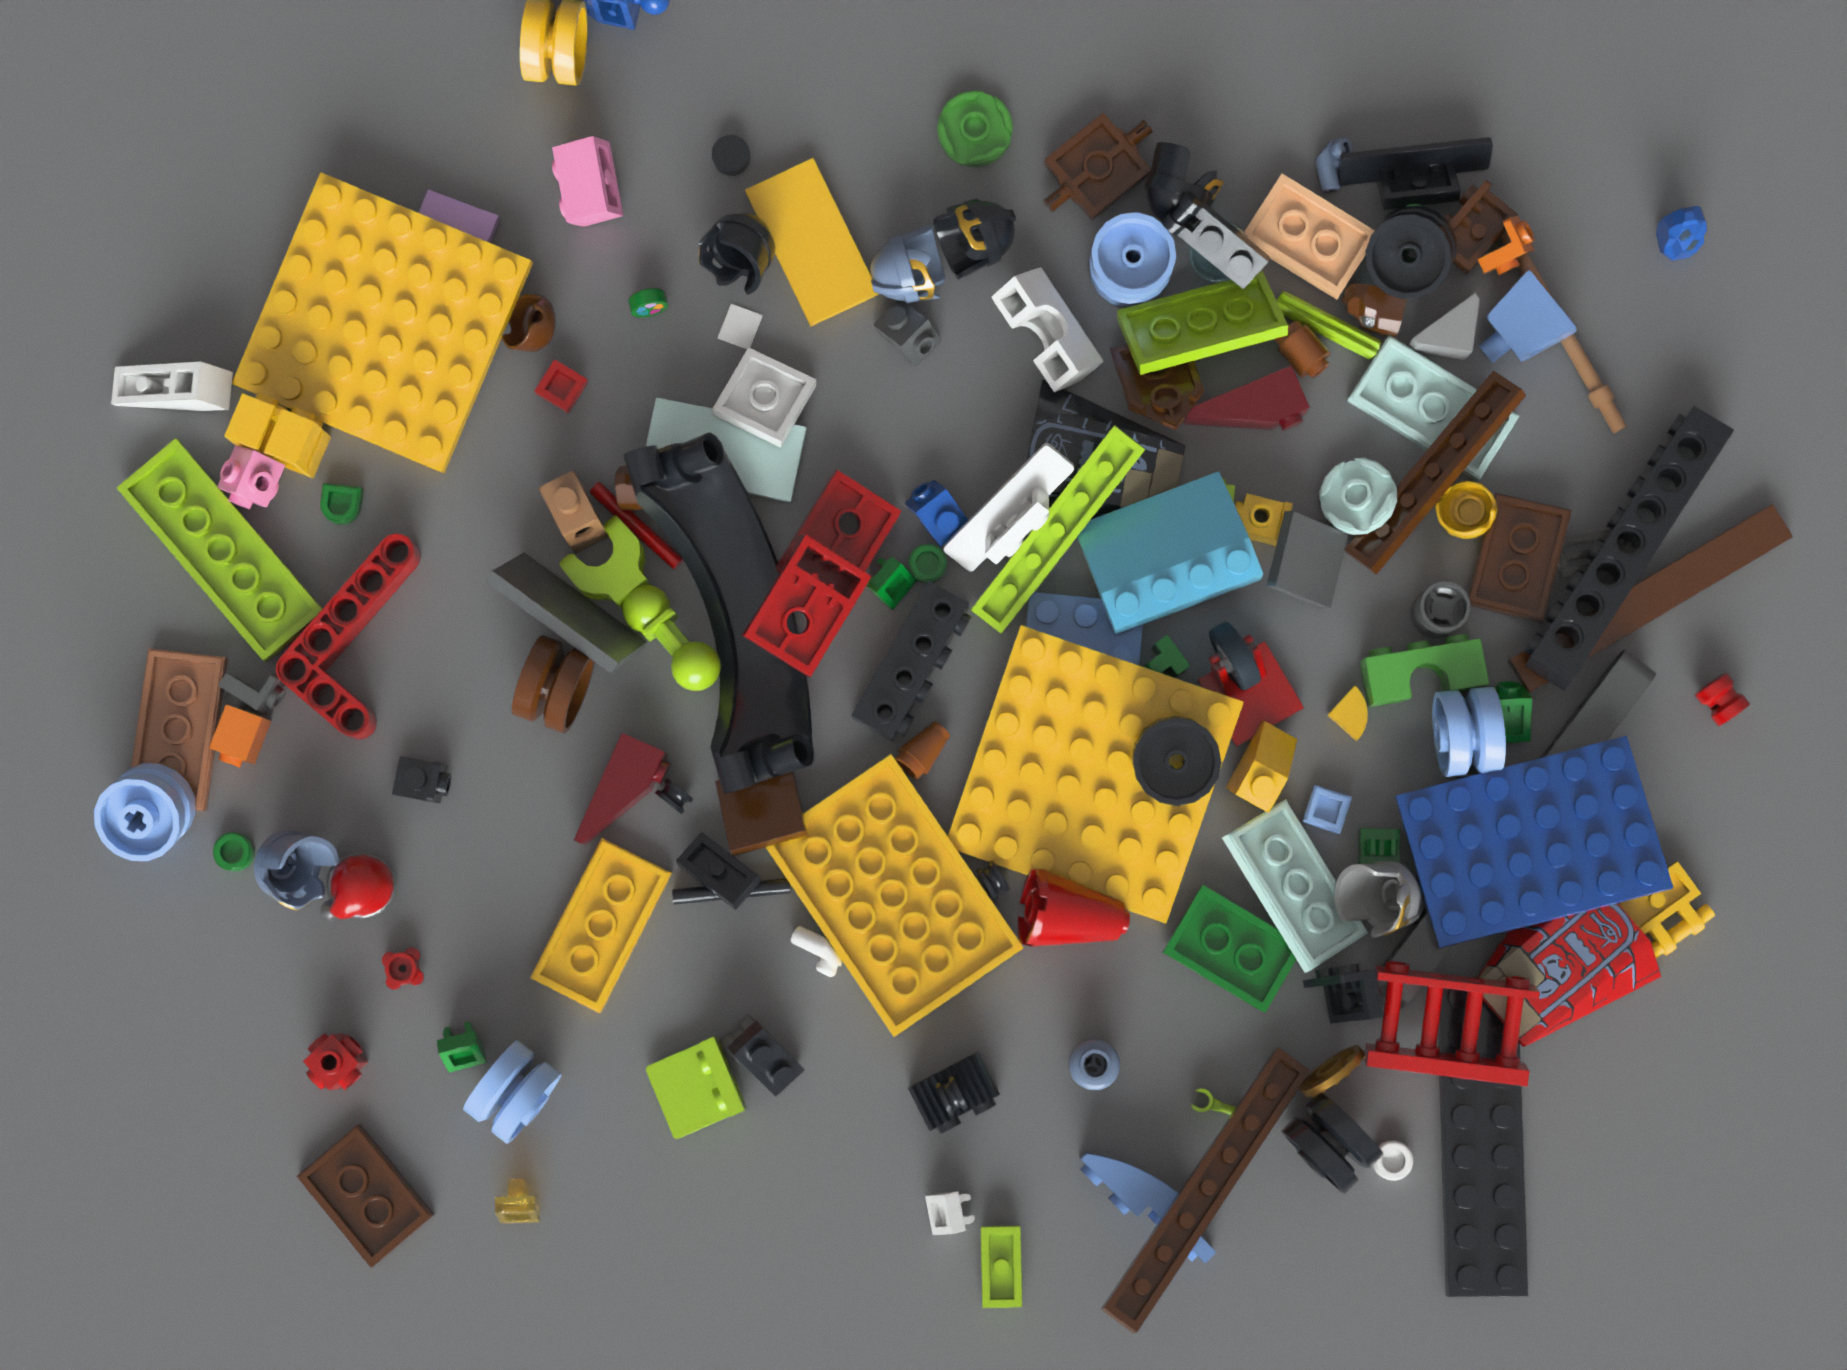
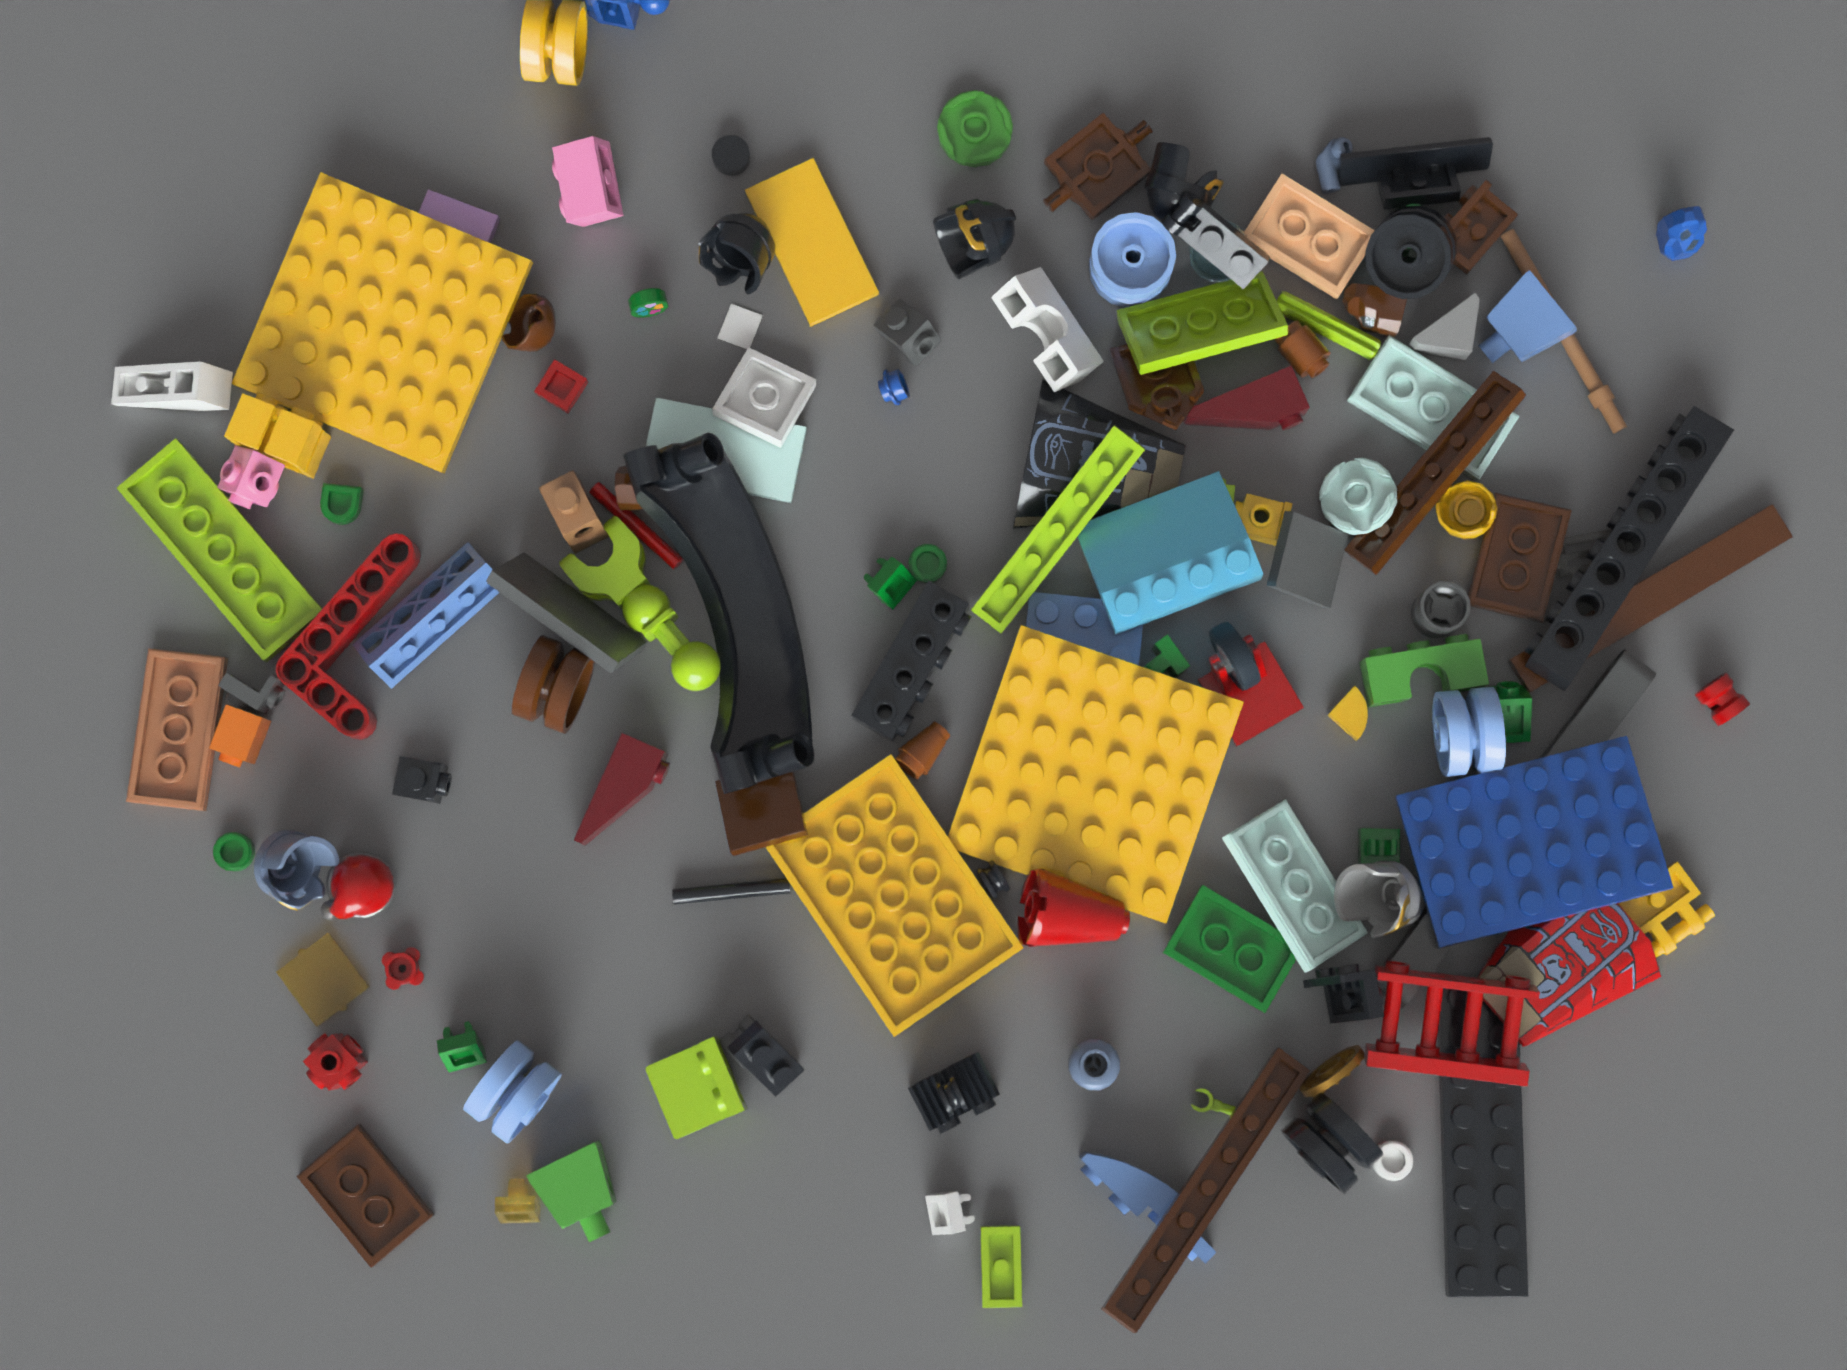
(144, 812): light blue wheel -> none
(322, 979): none -> clear yellow piece
(431, 619): none -> medium blue fence
(577, 1189): none -> bright green torso
(601, 925): yellow tile -> none
(674, 796): black bush -> none
(718, 870): black plate -> none
(819, 946): white arm -> none
(822, 573): red bracket -> none
(893, 386): none -> blue plate
(908, 266): sand blue helmet -> none
(936, 511): blue bracket -> none
(1011, 512): white bracket -> none
(1170, 737): black wheel -> none
(1264, 767): yellow slope -> none
(1326, 809): light blue tile -> none
(1506, 257): orange bracket -> none

